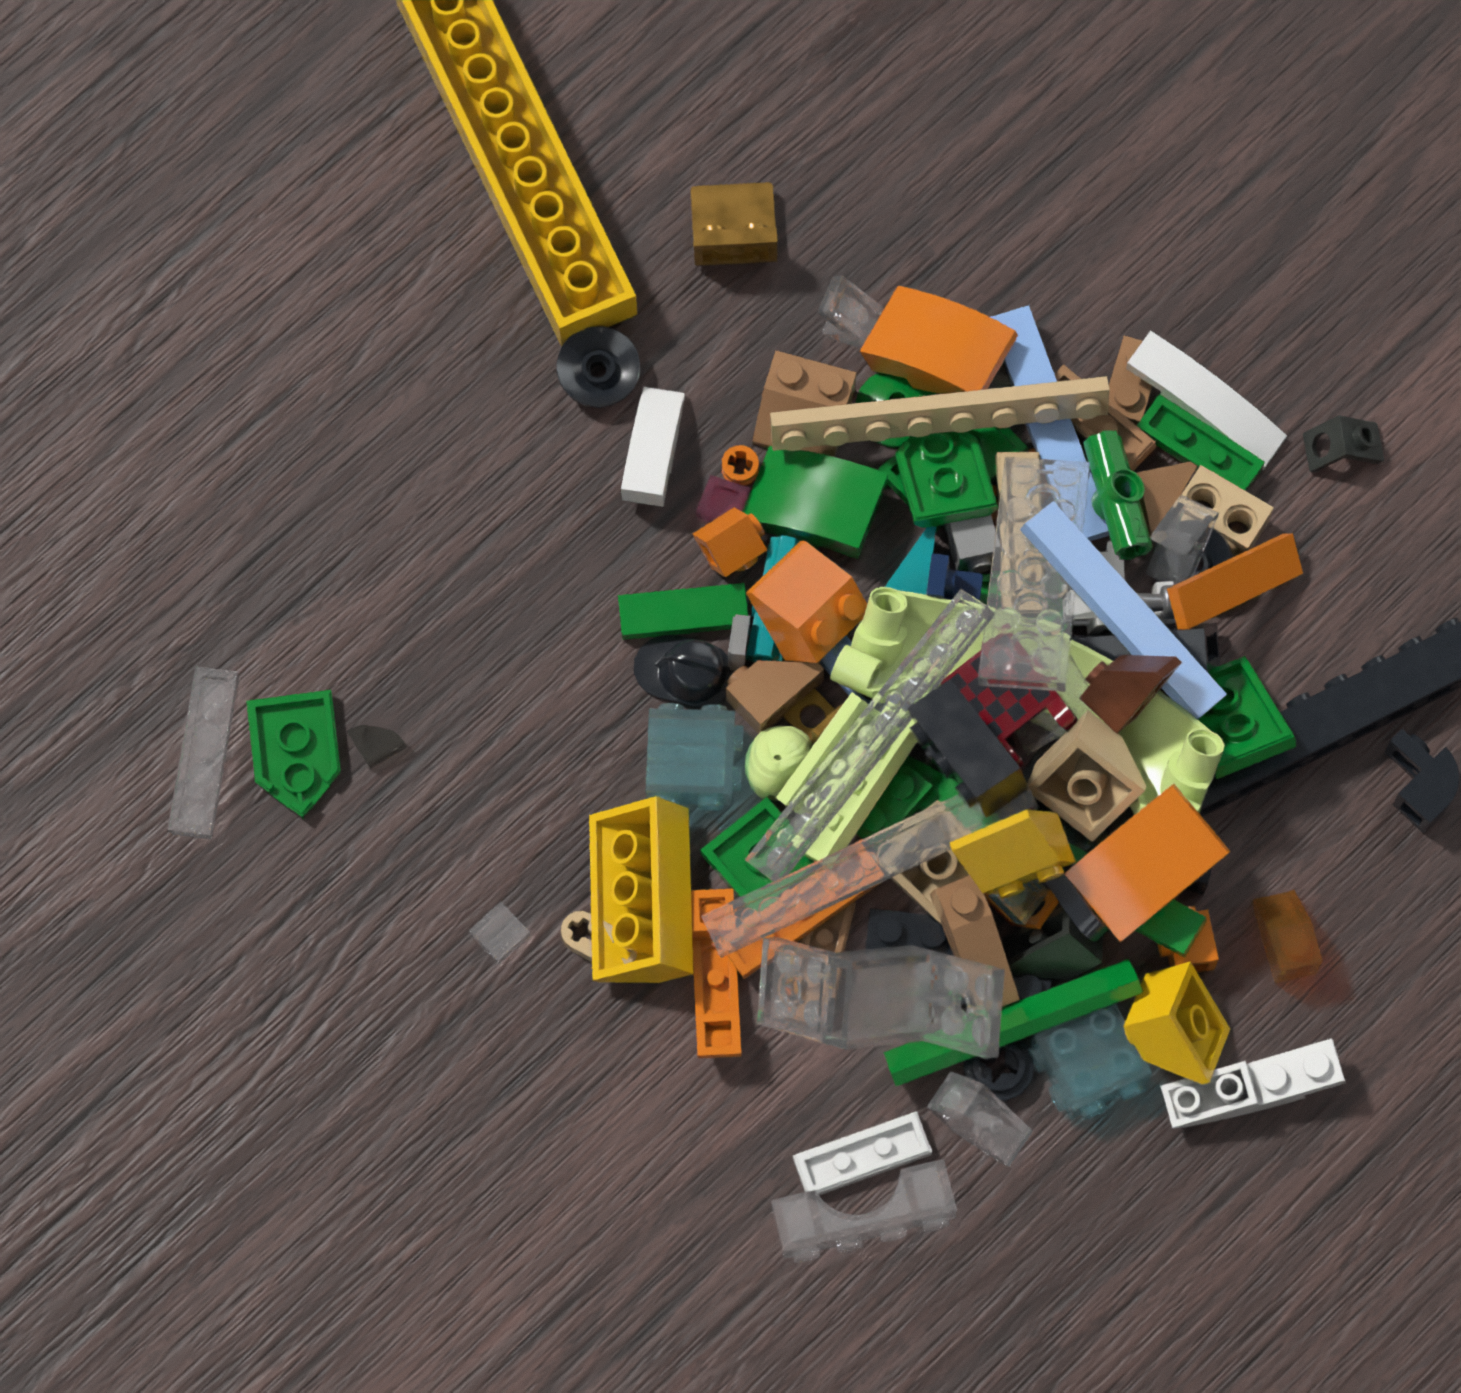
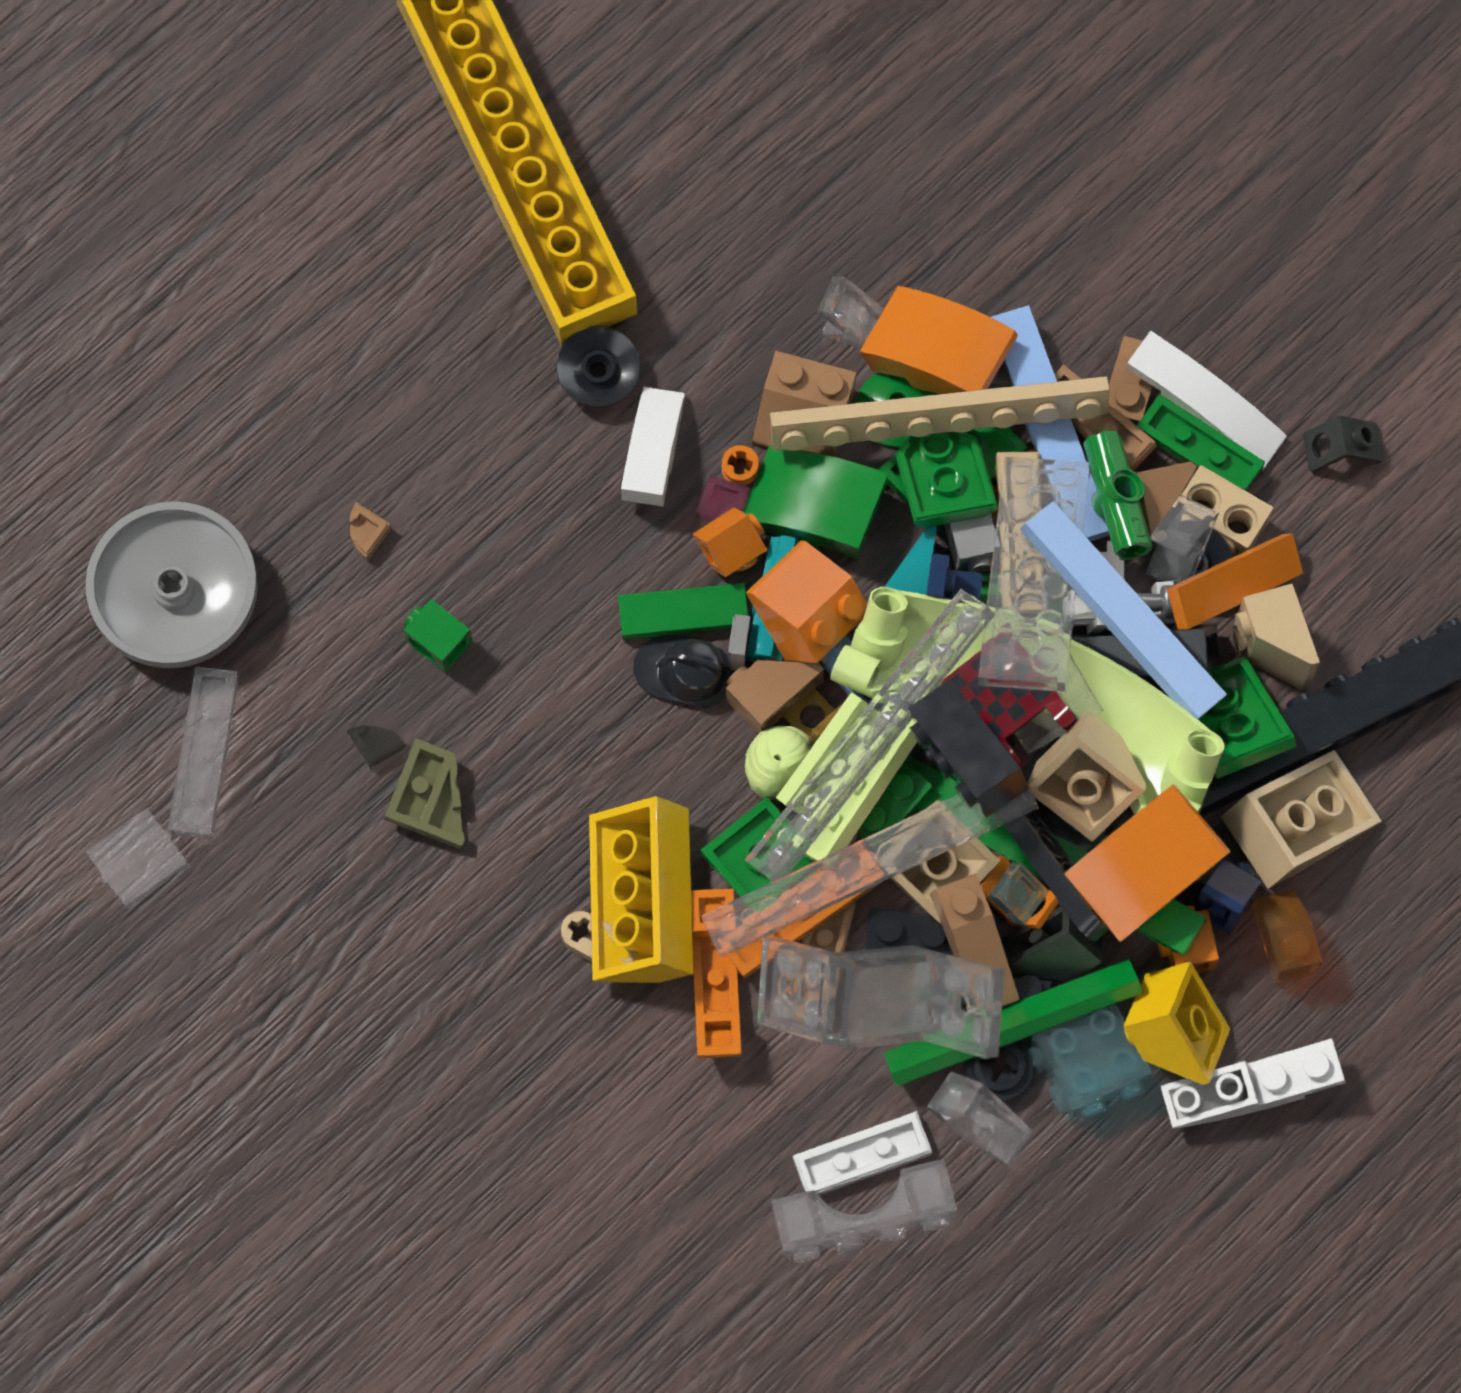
(136, 857): none -> clear piece
(171, 584): none -> light grey dish
(294, 747): green tile -> none
(367, 531): none -> medium nougat tile
(428, 795): none -> olive wing
(437, 635): none -> green brick
(499, 932): clear tile -> none
(693, 755): clear light blue brick -> none
(733, 224): pearl gold bracket -> none
(1015, 852): yellow slope -> none
(1126, 687): copper slope -> none
(1228, 894): none -> dark blue slope
(1276, 636): none -> tan slope
(1300, 818): none -> tan slope
(1432, 782): black brick -> none

